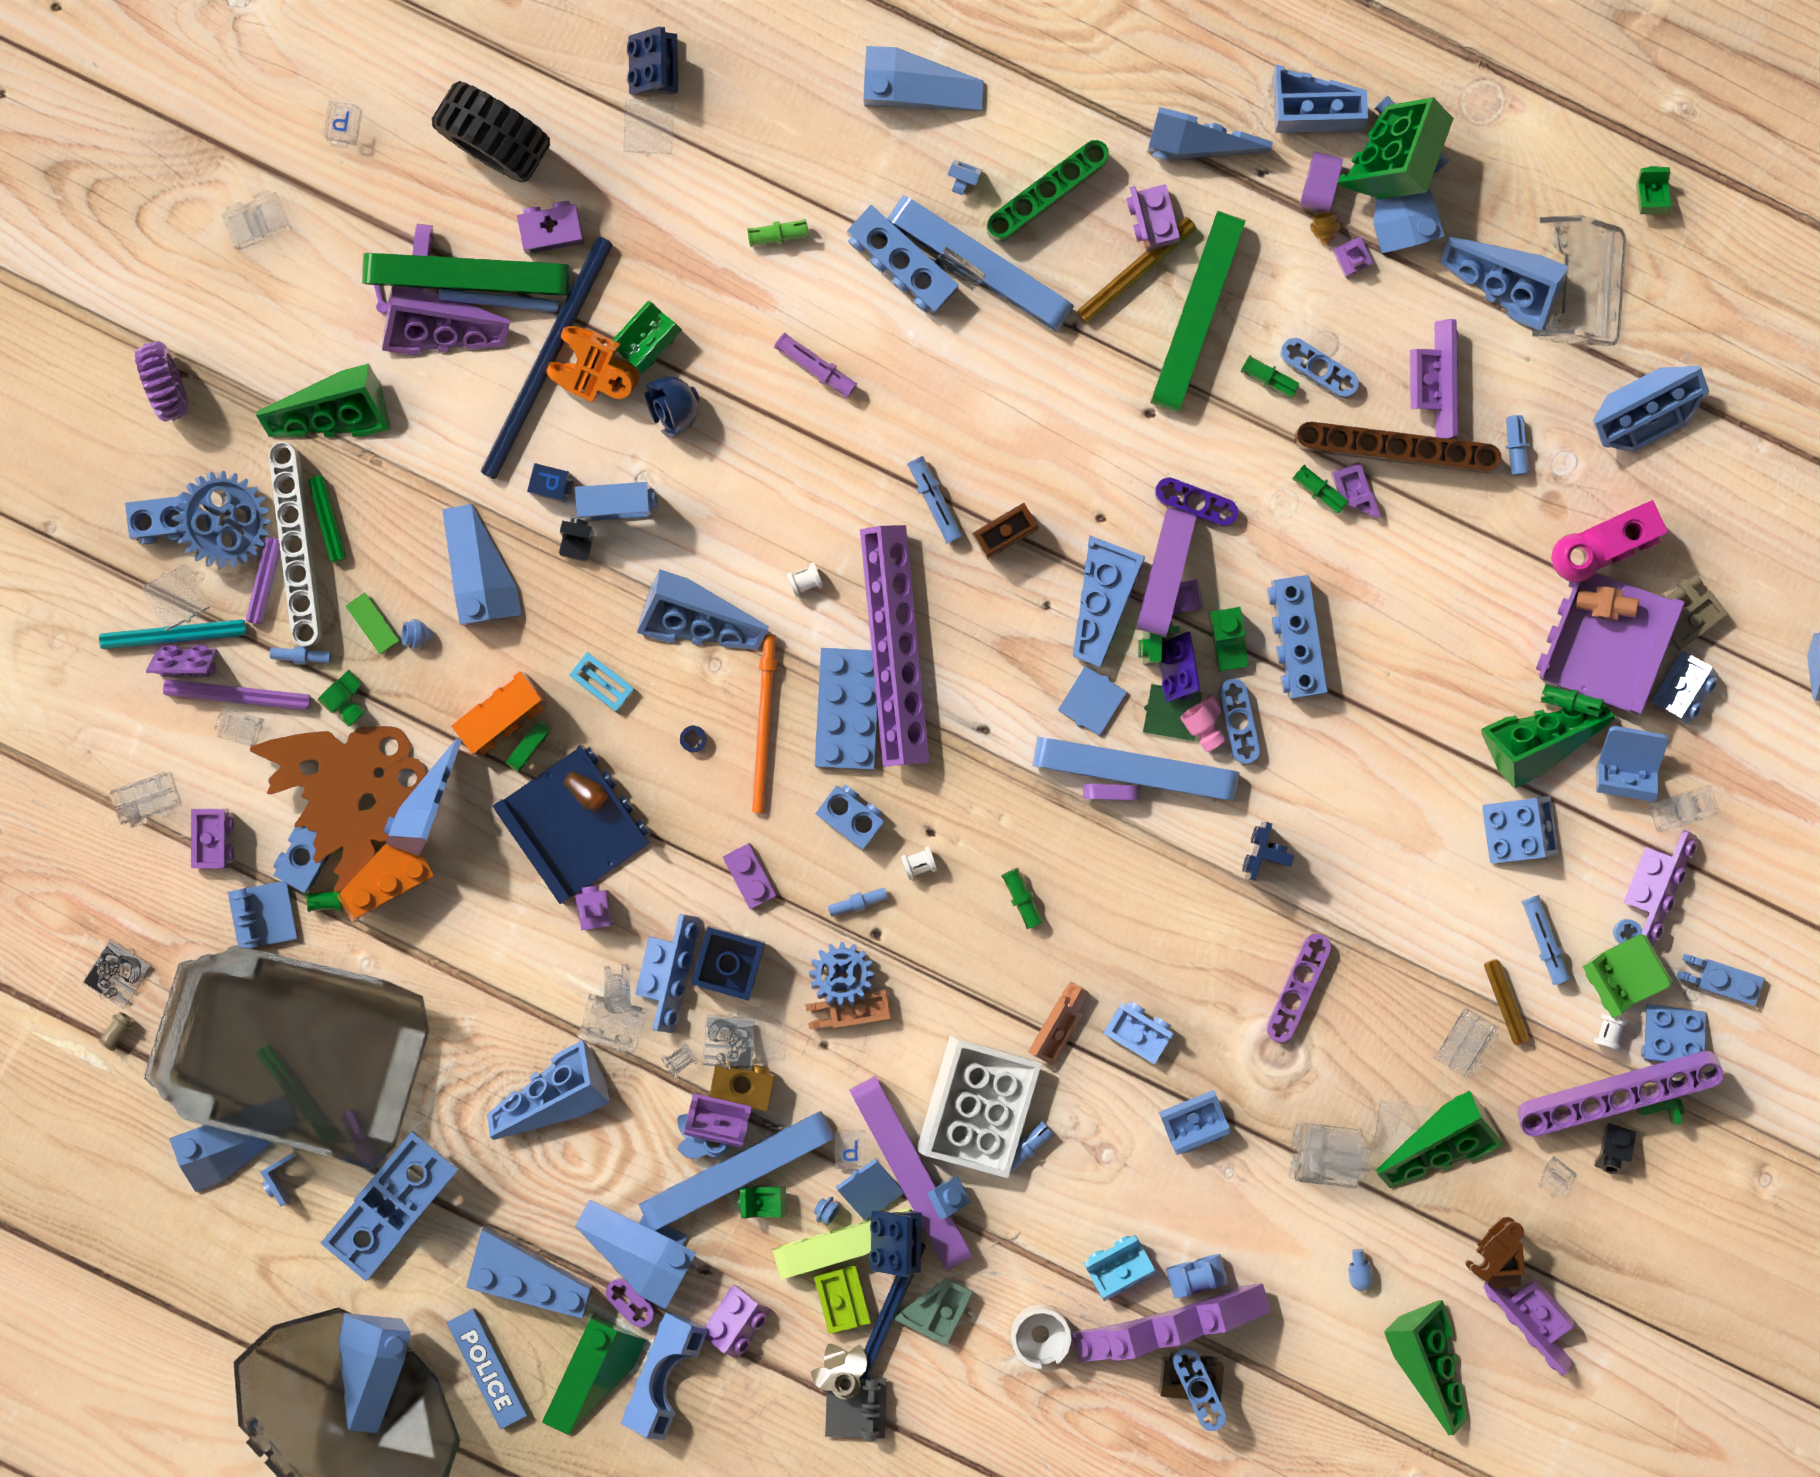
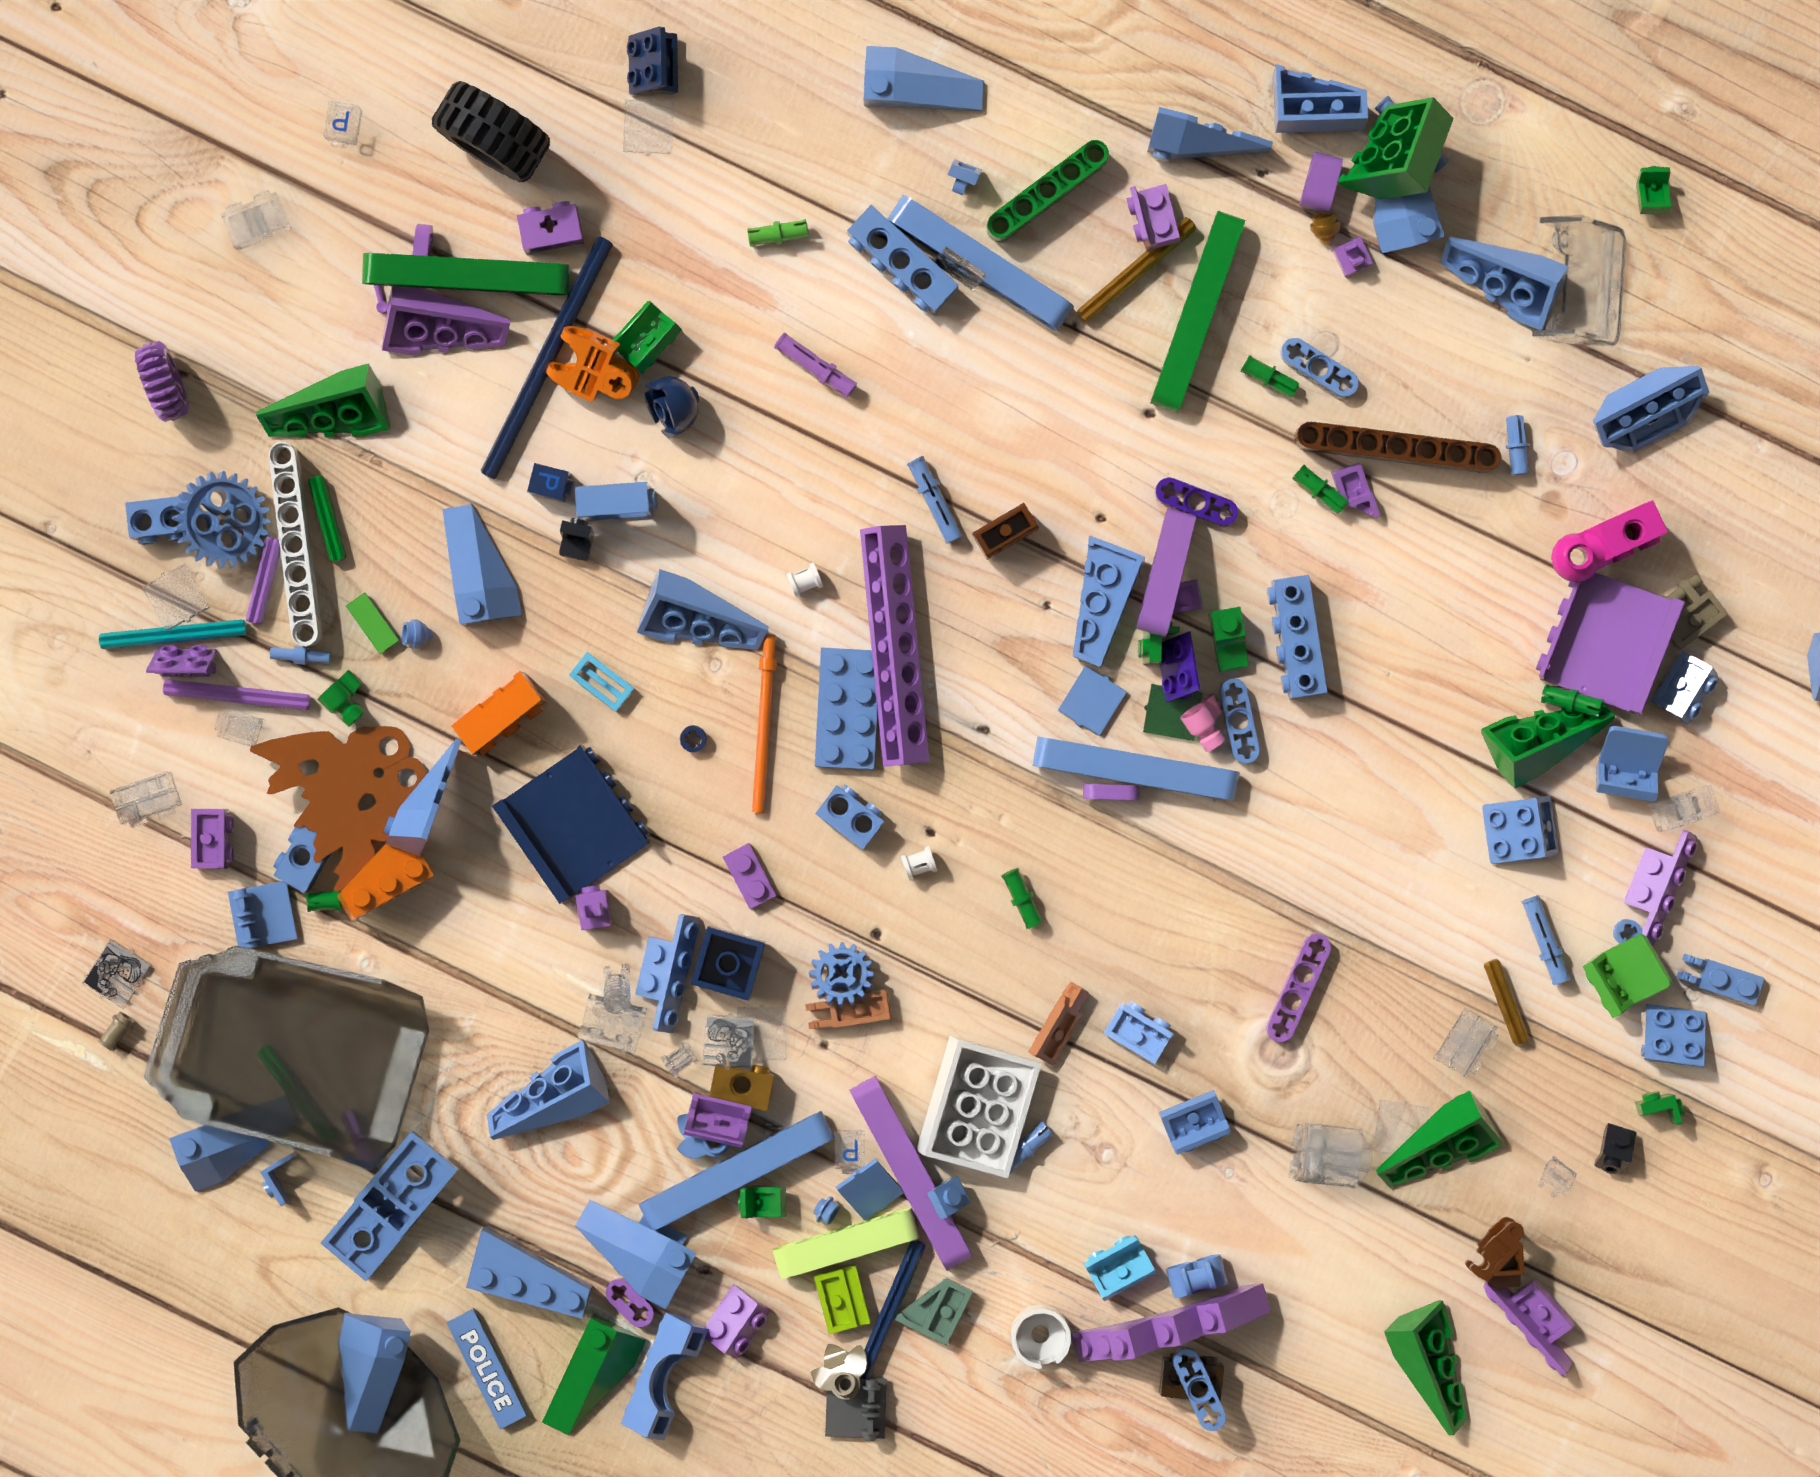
(497, 300): medium blue bar -> none
(529, 745): green beam -> none
(587, 792): clear orange cone -> none
(857, 902): medium blue bar -> none
(896, 1242): dark blue bracket -> none
(1273, 853): dark blue bracket -> none
(1360, 1271): medium blue cylinder -> none
(1435, 379): medium lavender bracket -> none
(1607, 603): nougat axle -> none
(1610, 1031): white bush -> none
(1635, 1095): medium lavender beam -> none

